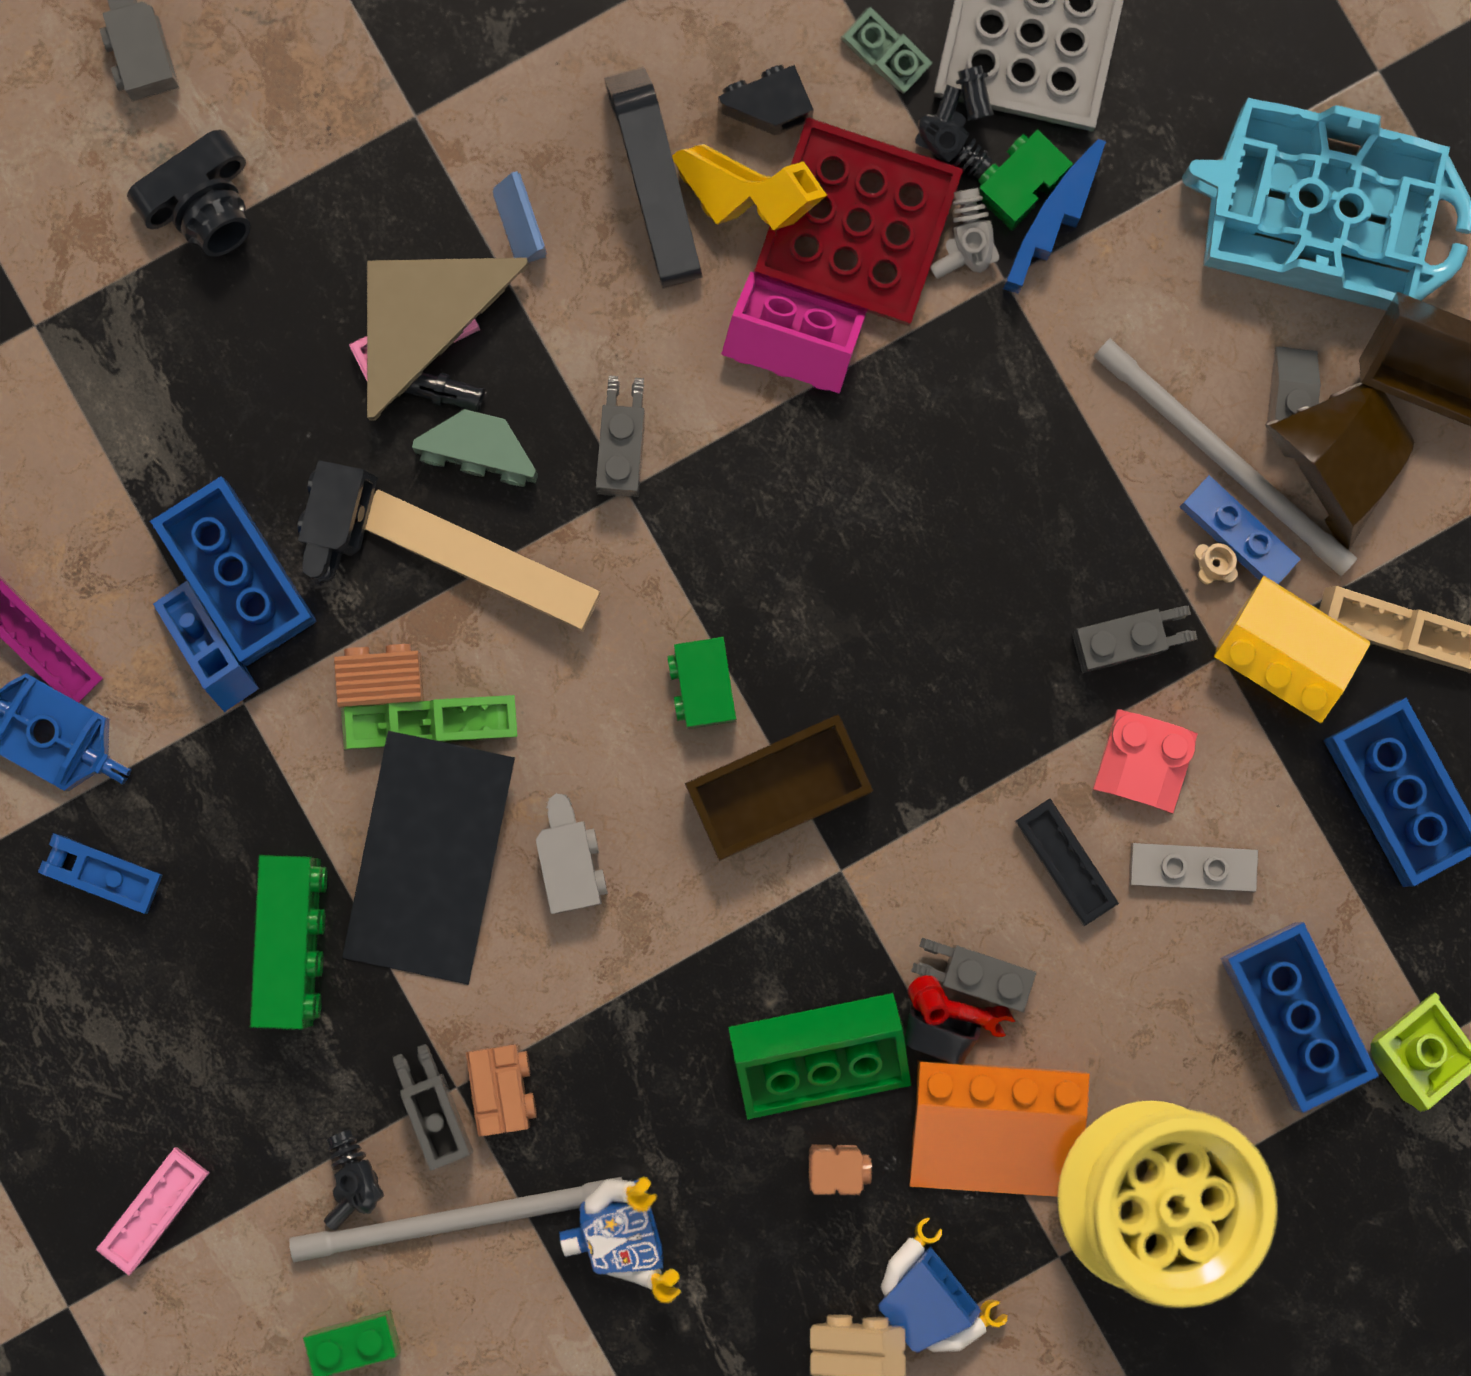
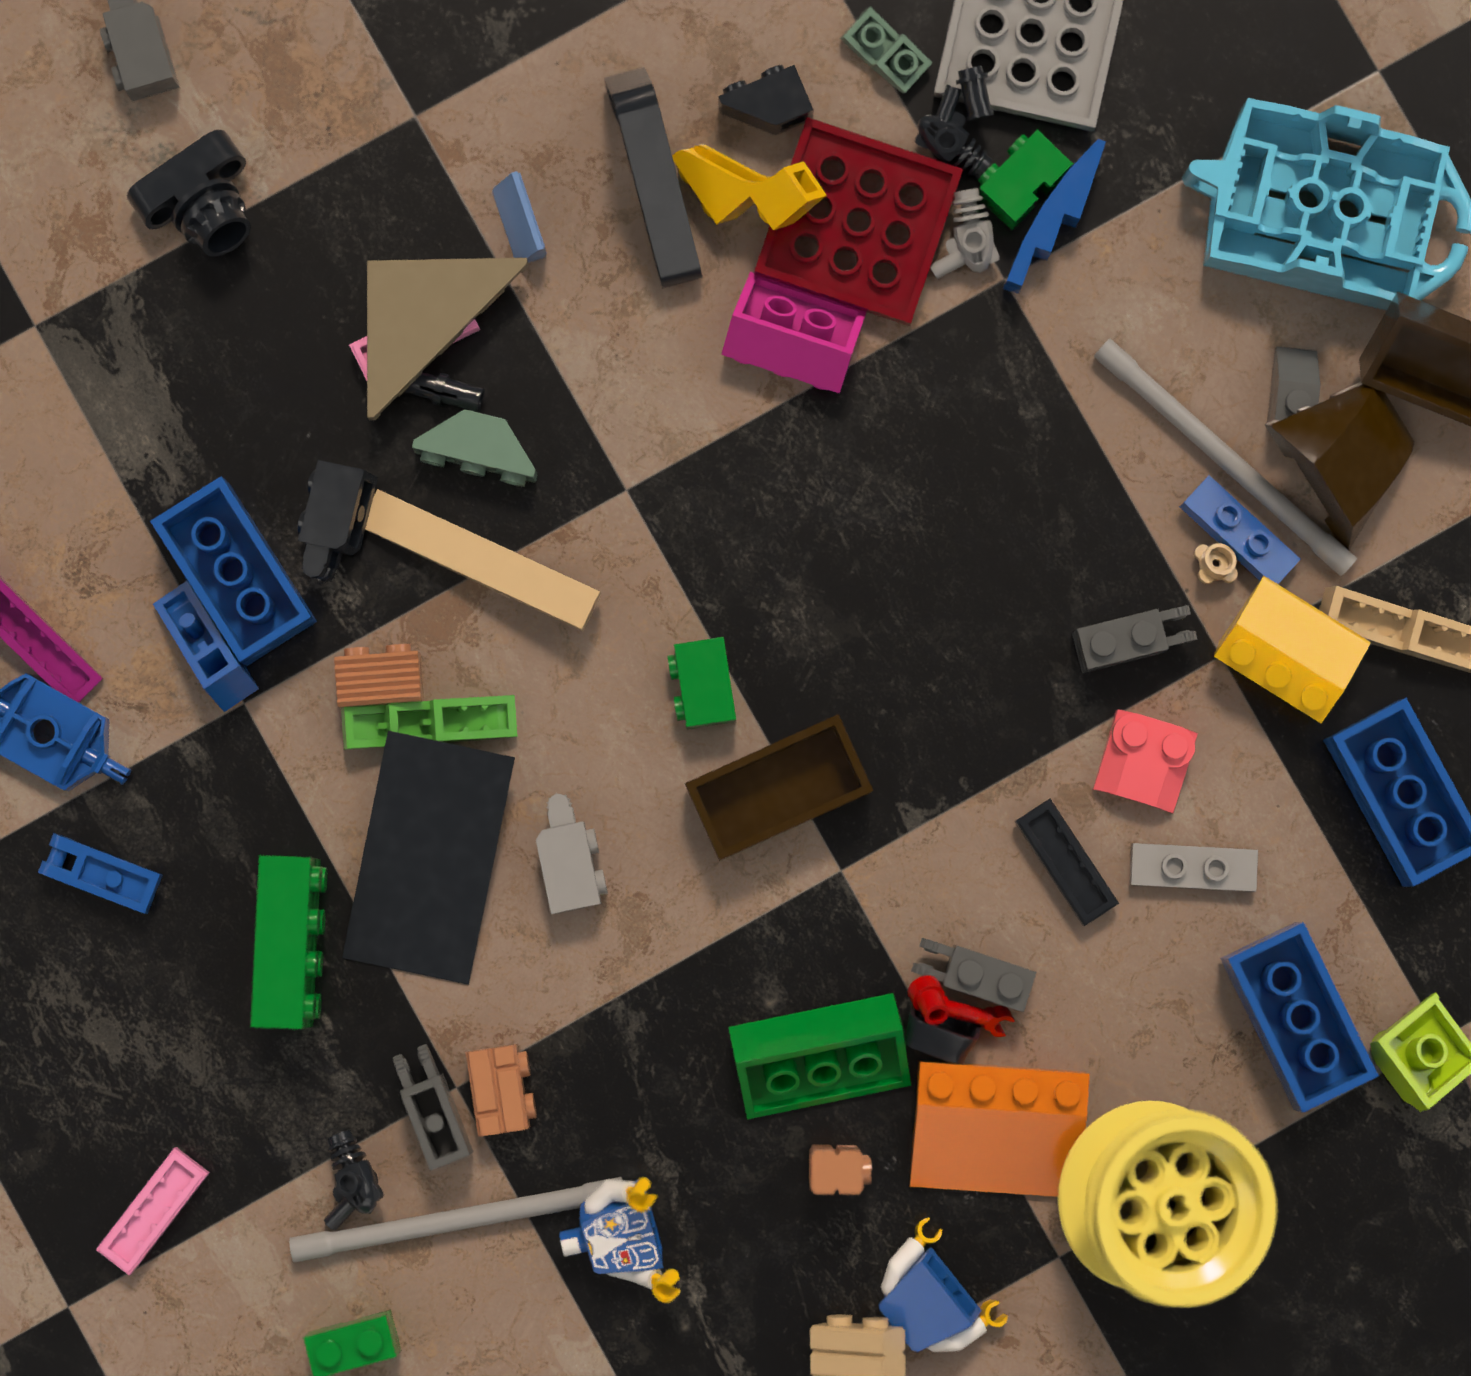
(621, 442): dark grey hinge -> none

